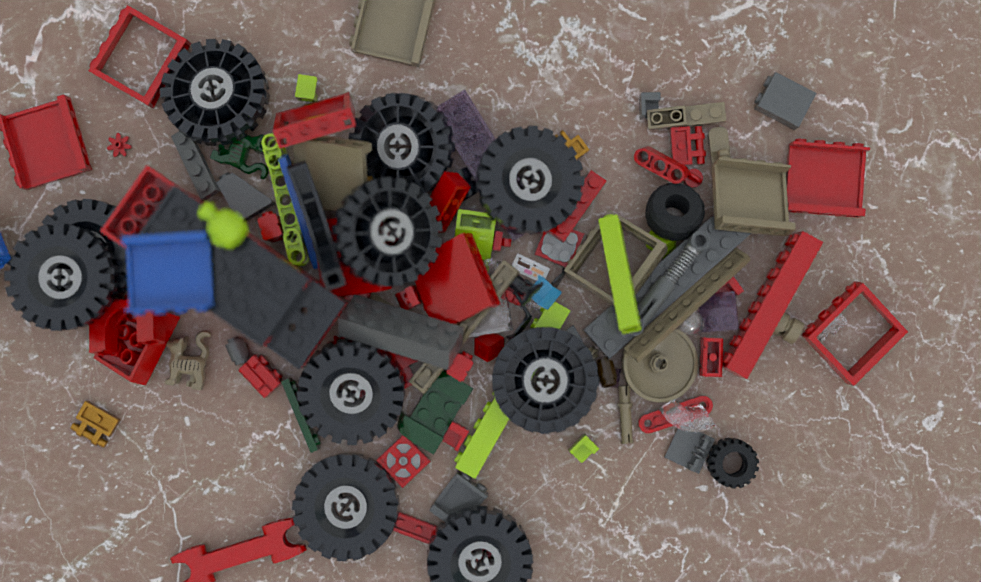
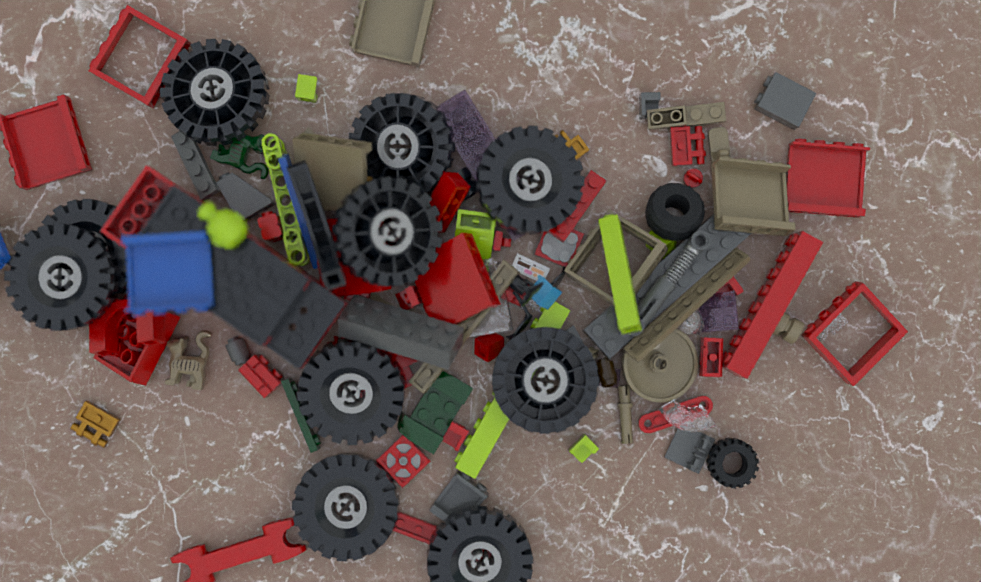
(122, 145): red plant -> none
(314, 120): red window -> none
(461, 366): red brick -> none
(652, 164): red beam -> none

